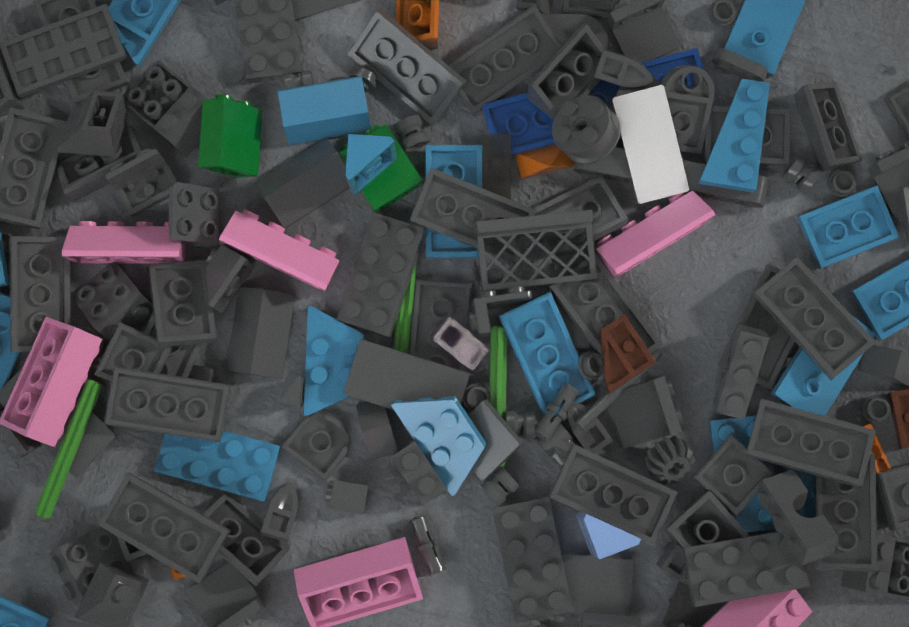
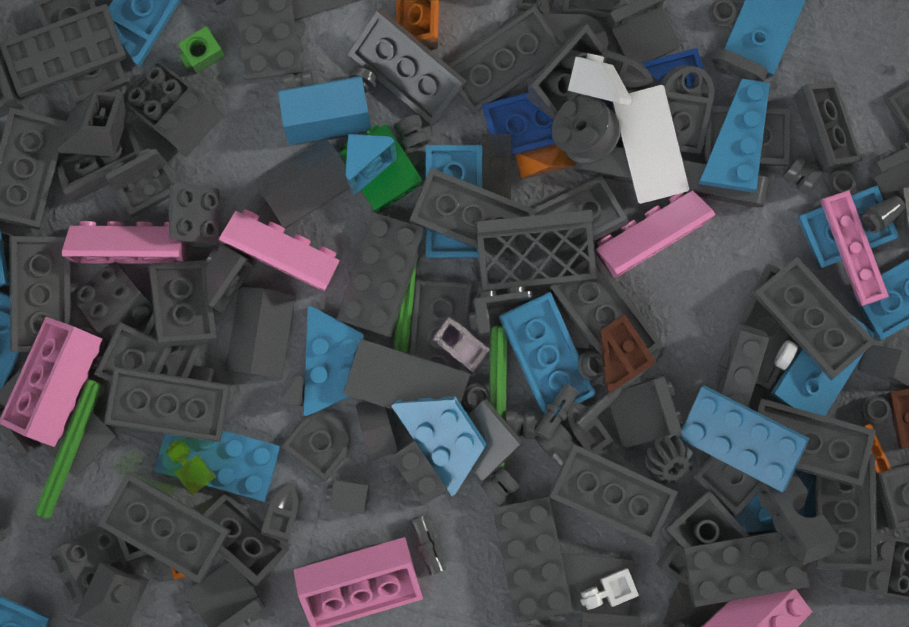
(194, 472): none -> clear neon green plate
(200, 38): none -> bright green brick
(230, 137): green brick -> none
(598, 80): none -> white slope
(604, 538): light blue slope -> none
(617, 588): none -> white plate
(744, 438): none -> dark azure plate
(785, 354): none -> white tile
(854, 248): none -> bright pink tile
(882, 214): none -> dark grey cone

